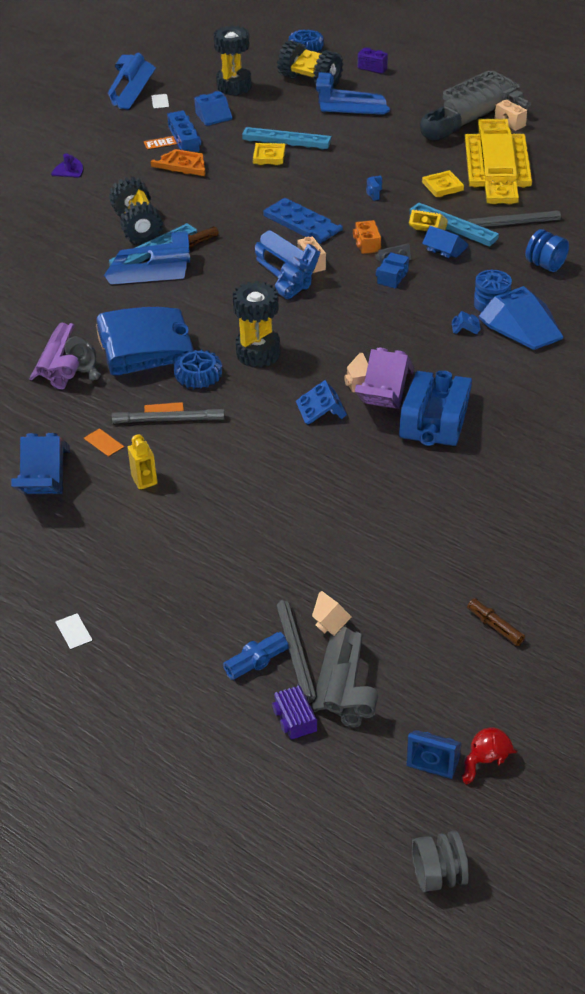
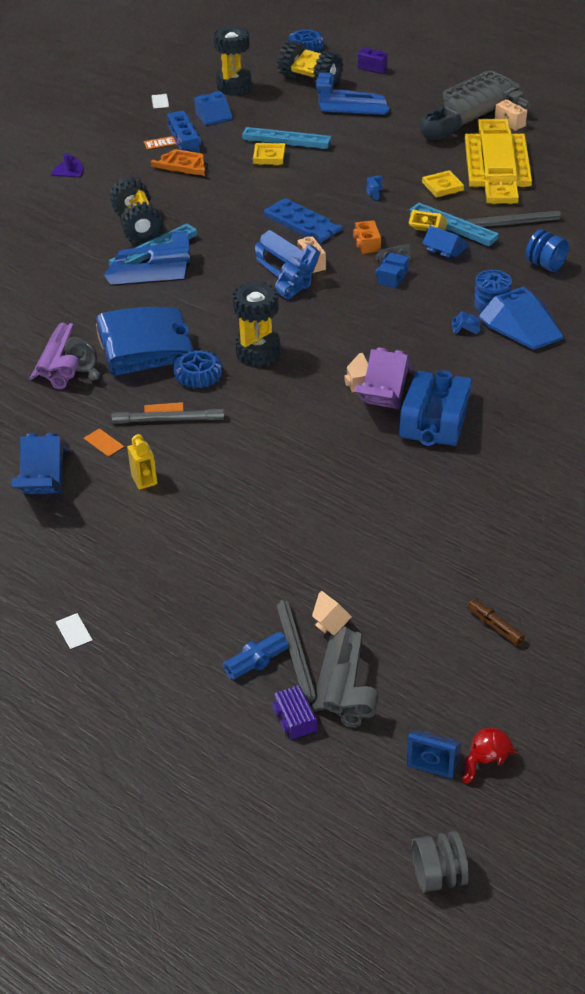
(138, 72): blue panel -> none
(202, 236): reddish brown pin -> none
(319, 401): blue bracket -> none

